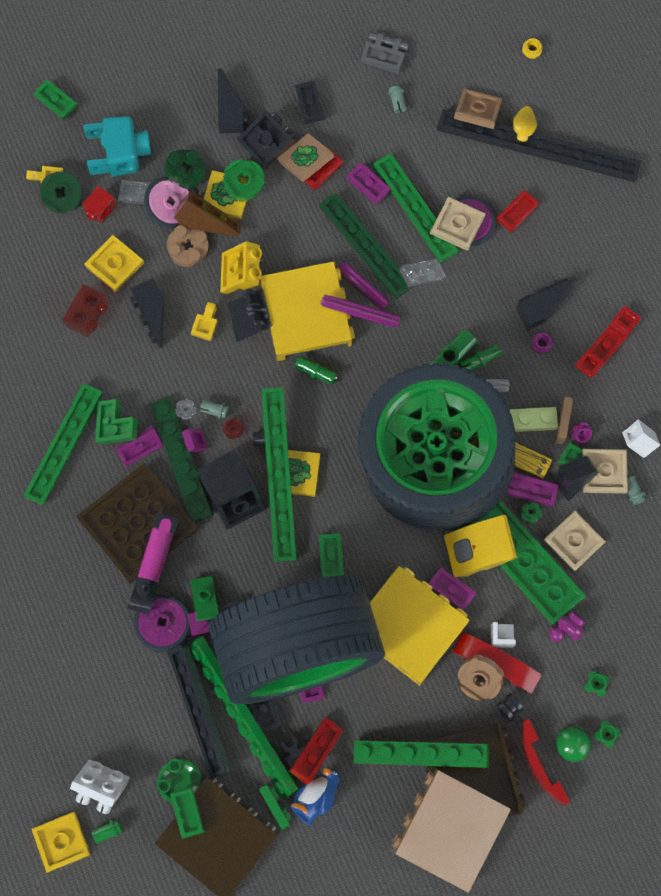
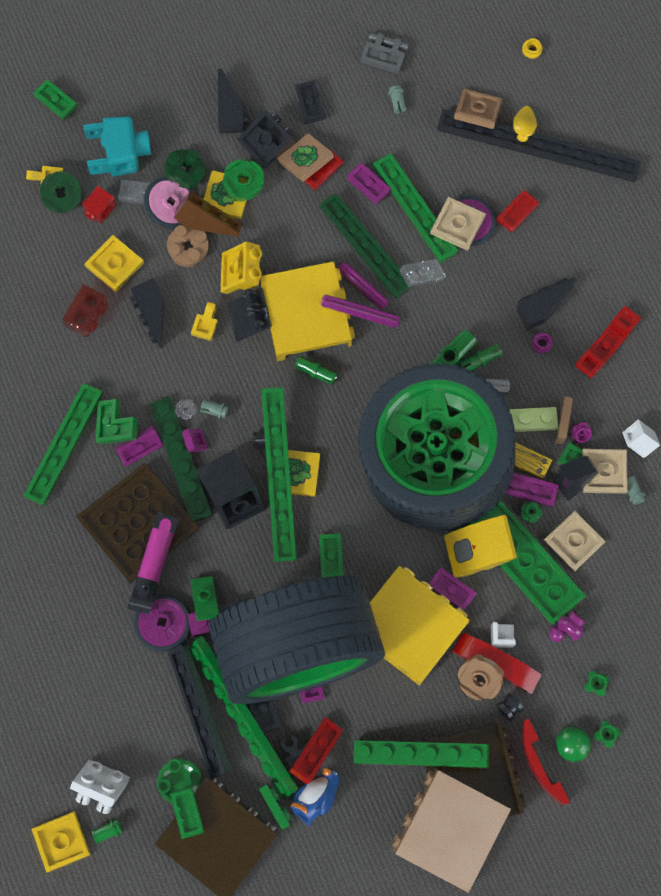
(230, 424): clear red plate -> none

